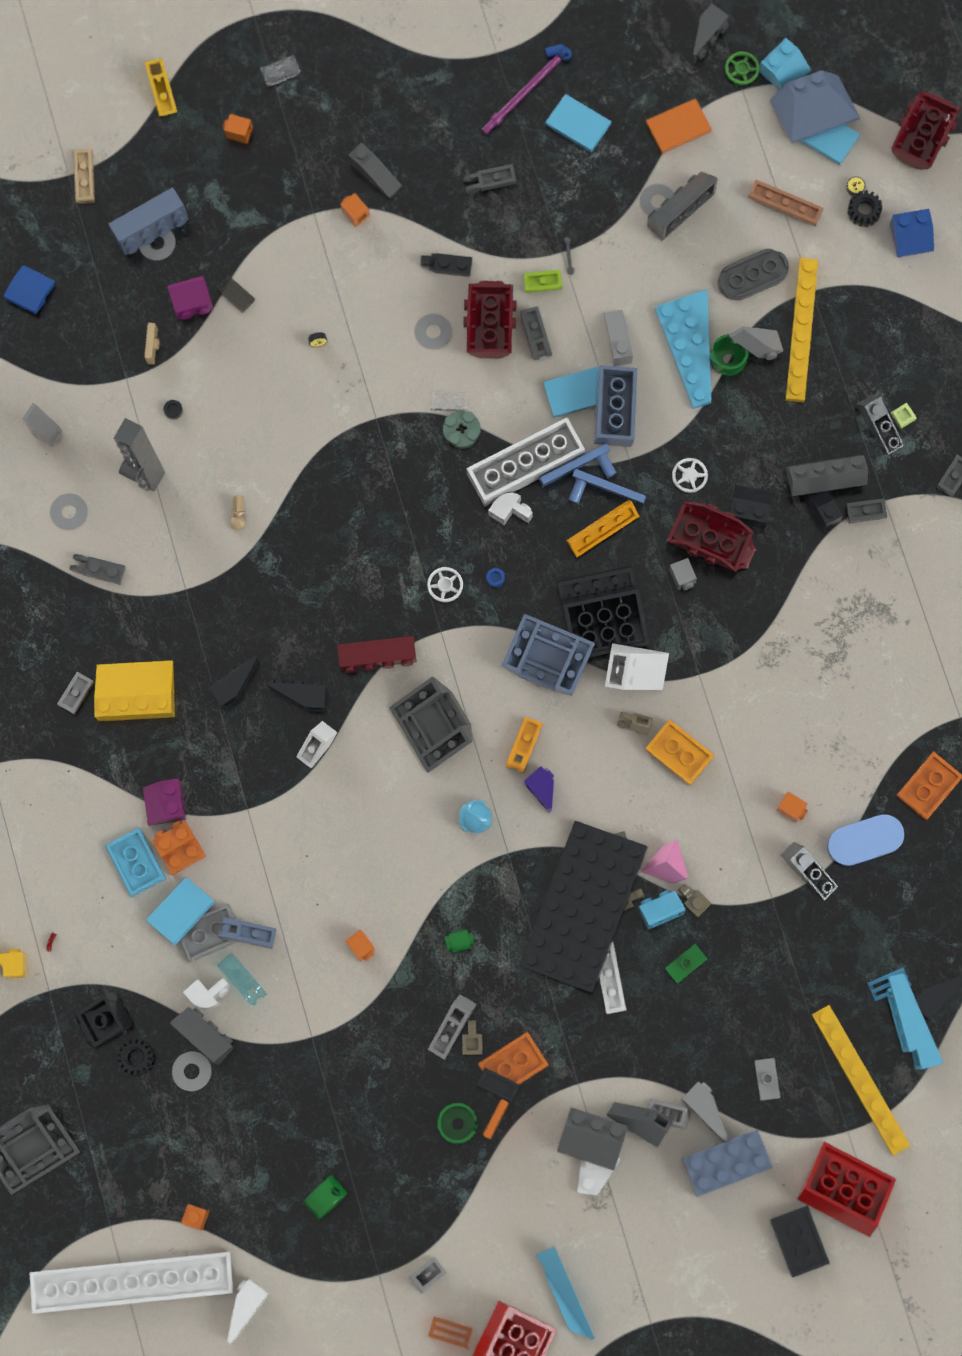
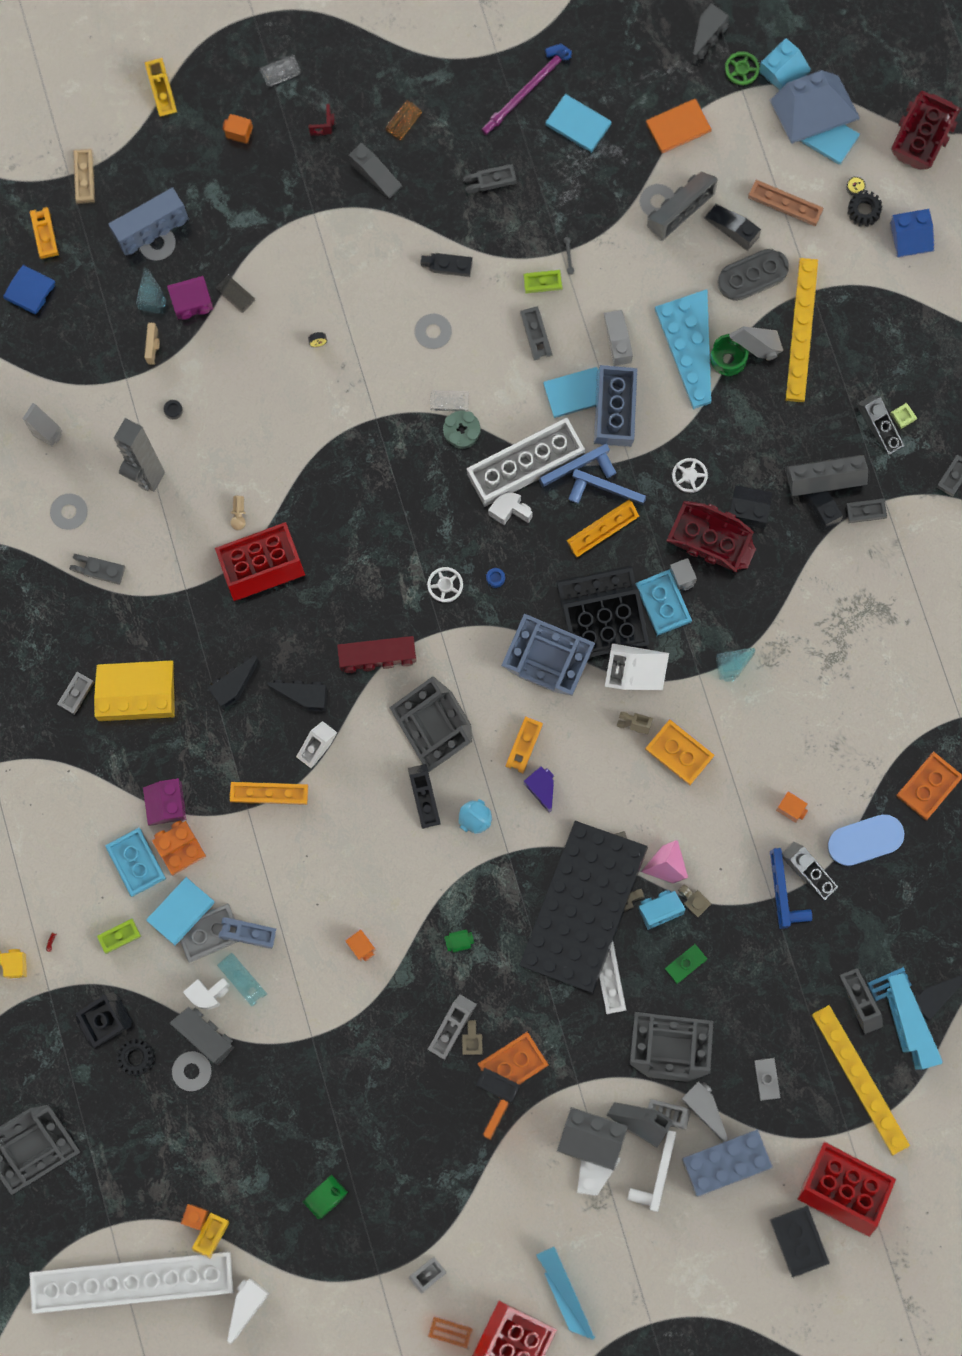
(44, 233): none -> light orange plate
(119, 936): none -> lime plate
(150, 294): none -> clear light blue slope
(210, 1235): none -> yellow plate
(259, 561): none -> red slope
(269, 793): none -> light orange plate
(327, 128): none -> dark red bracket
(354, 209): orange brick -> none
(394, 132): none -> clear orange tile
(424, 796): none -> black slope
(446, 1118): green piece -> none
(490, 319): dark red slope -> none
(654, 1199): none -> white piece
(663, 602): none -> medium azure tile
(671, 1046): none -> dark grey slope
(733, 663): none -> clear light blue slope
(734, 226): none -> black slope
(785, 916): none -> blue piece
(862, 1001): none -> dark grey slope

